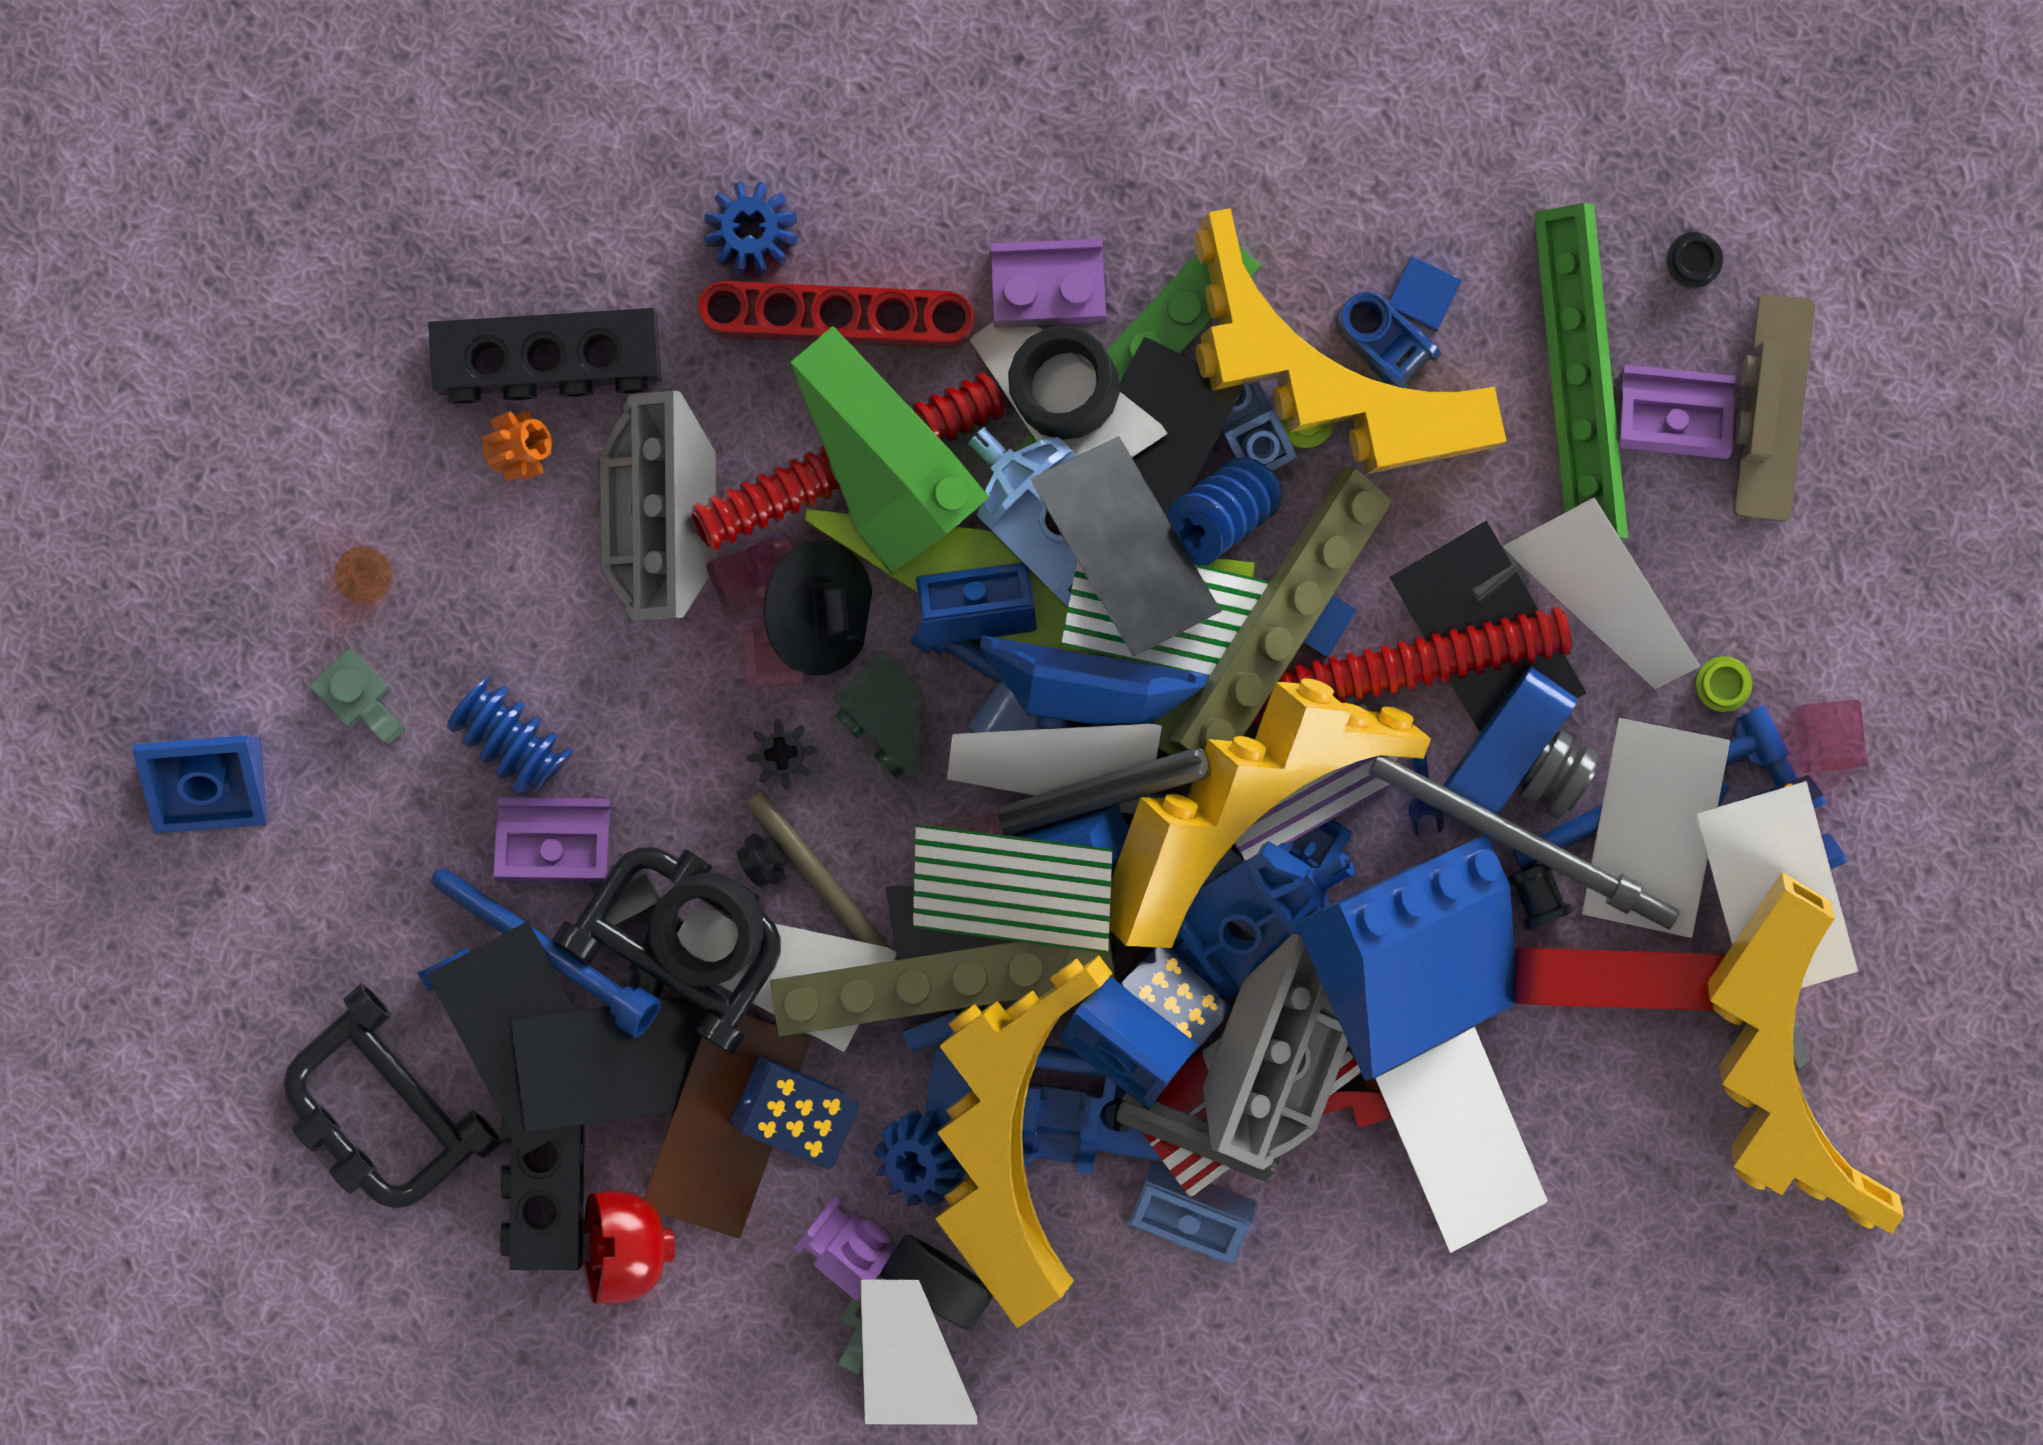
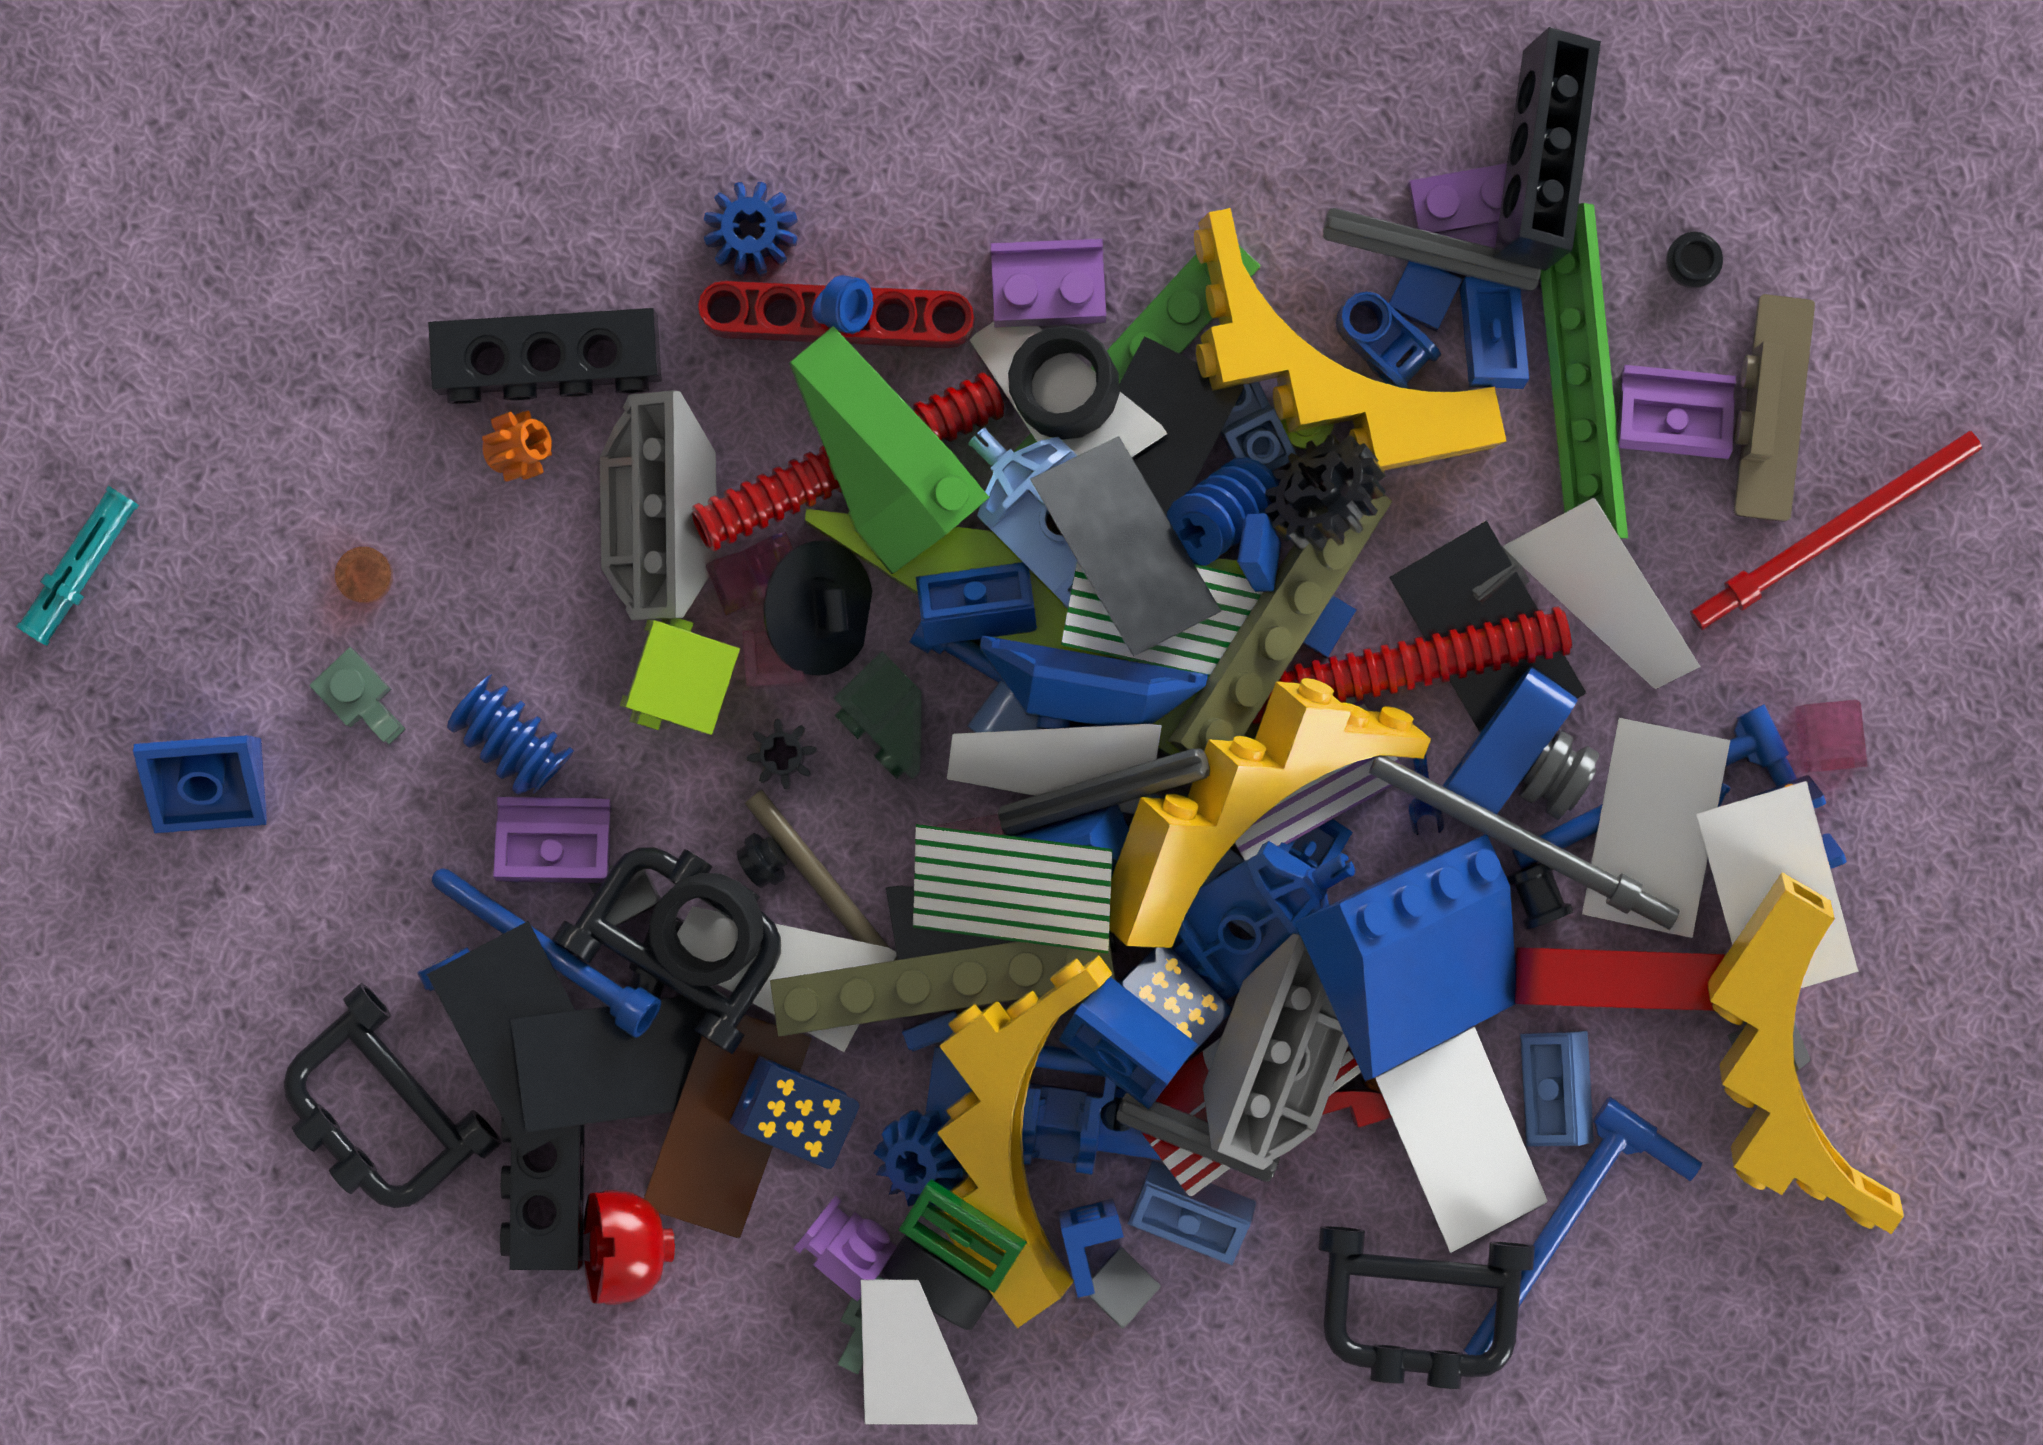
(77, 566): none -> teal pin
(679, 677): none -> lime plate
(844, 304): none -> blue tile
(972, 1218): none -> green tile
(1084, 1228): none -> blue fence
(1122, 1287): none -> dark grey slope
(1259, 552): none -> blue tile
(1325, 492): none -> black gear
(1389, 1361): none -> black bar
(1426, 248): none -> dark grey axle
(1460, 203): none -> medium lavender plate
(1493, 334): none -> blue plate
(1547, 149): none -> black brick
(1557, 1088): none -> medium blue slope
(1620, 1132): none -> blue bar
(1723, 684): lime plate -> none
(1746, 588): none -> red bar

